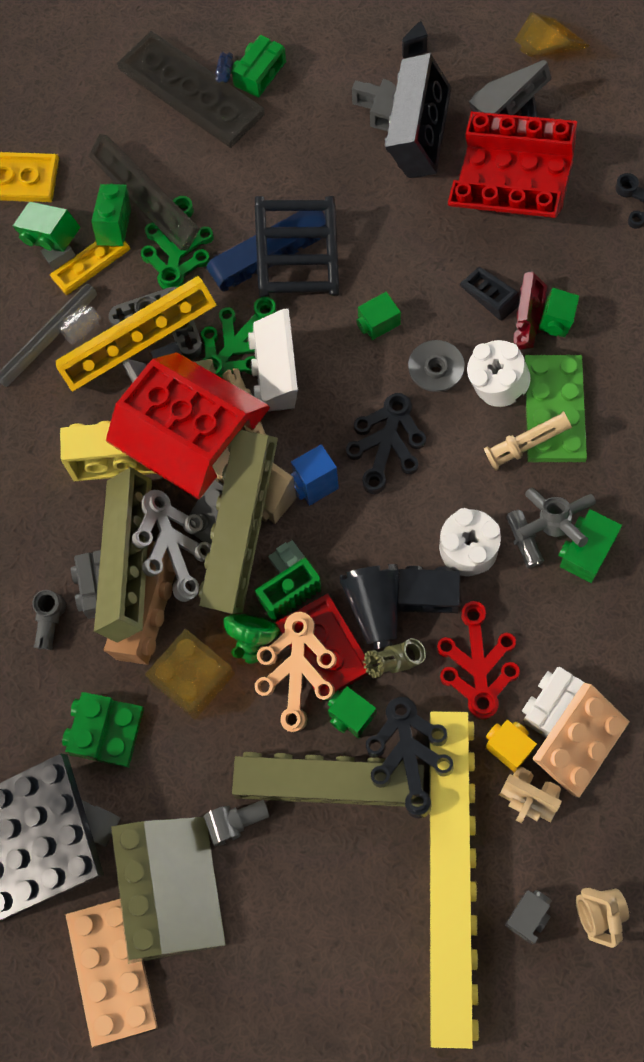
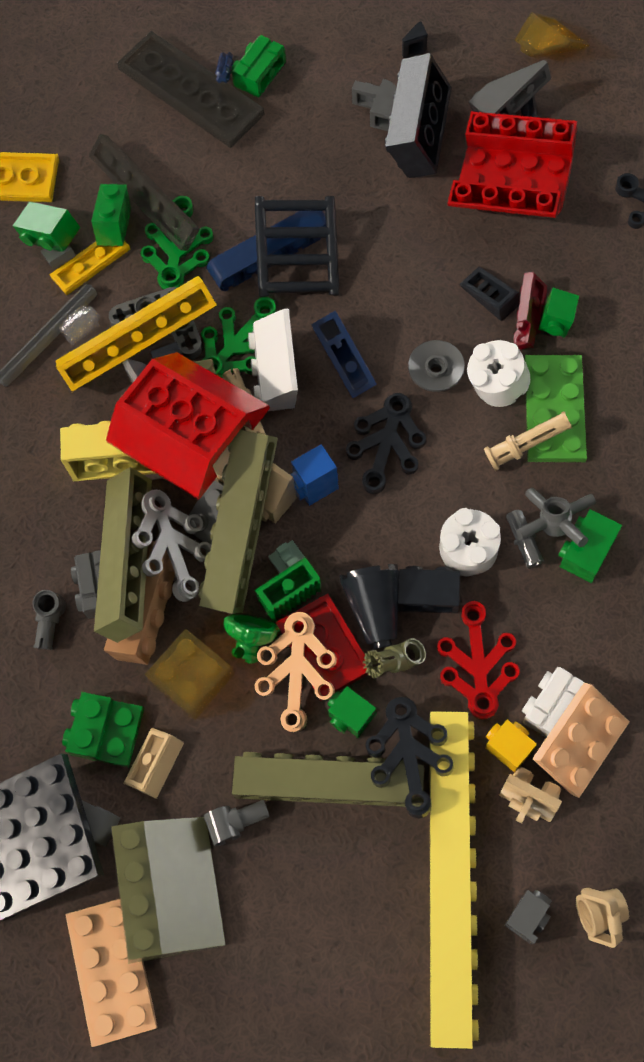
(153, 762): none -> tan slope
(343, 354): none -> dark blue slope
(378, 316): green brick -> none

